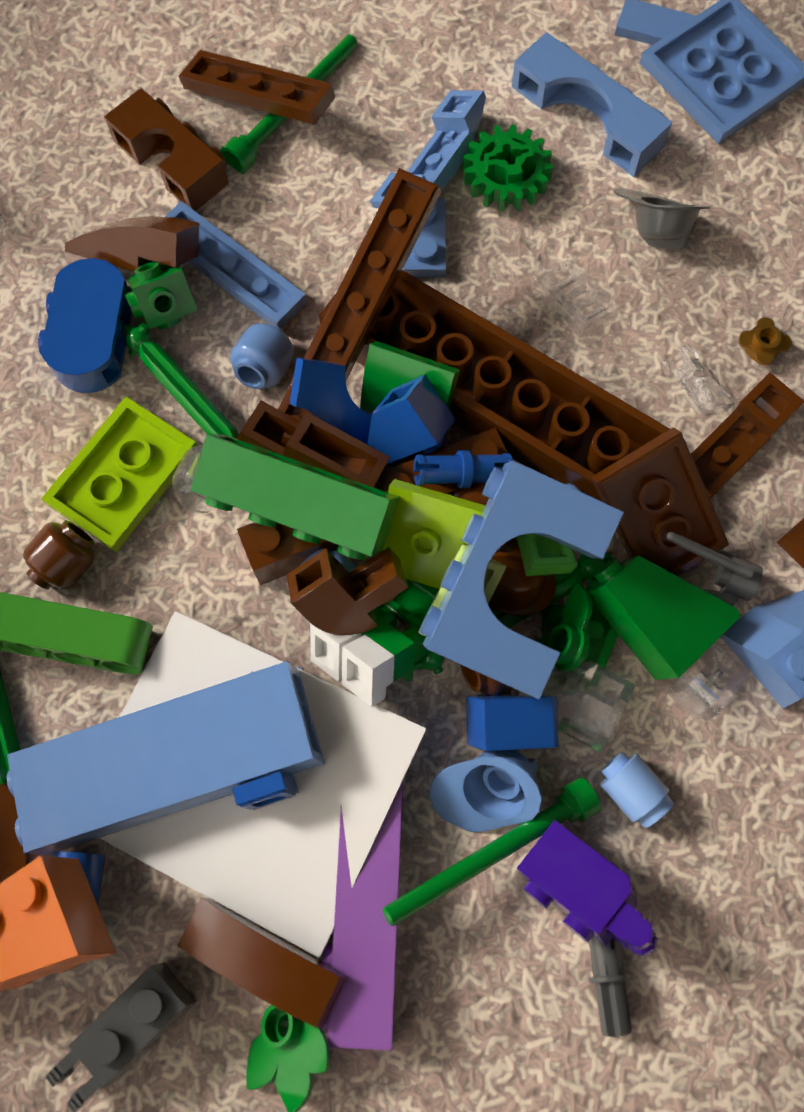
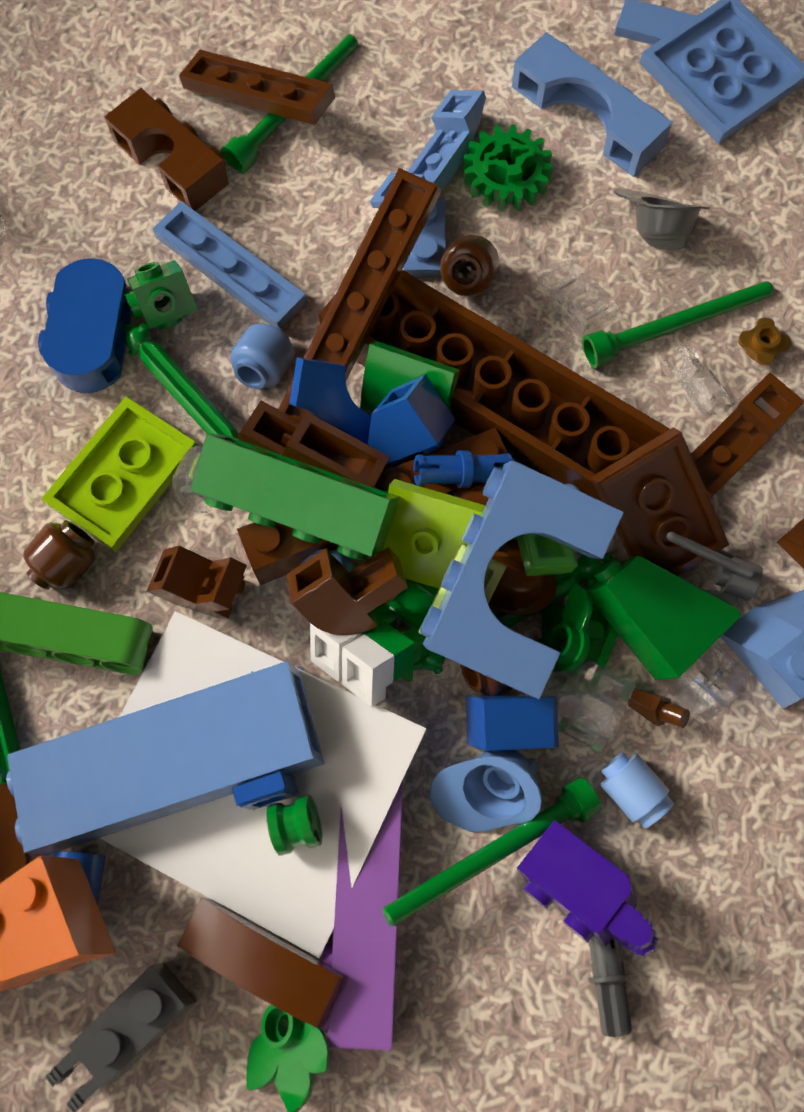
(140, 242): reddish brown slope -> none
(198, 582): none -> reddish brown brick
(294, 825): none -> green wheel
(457, 268): none -> reddish brown head
(603, 347): none -> green piece
(658, 708): none -> reddish brown bar

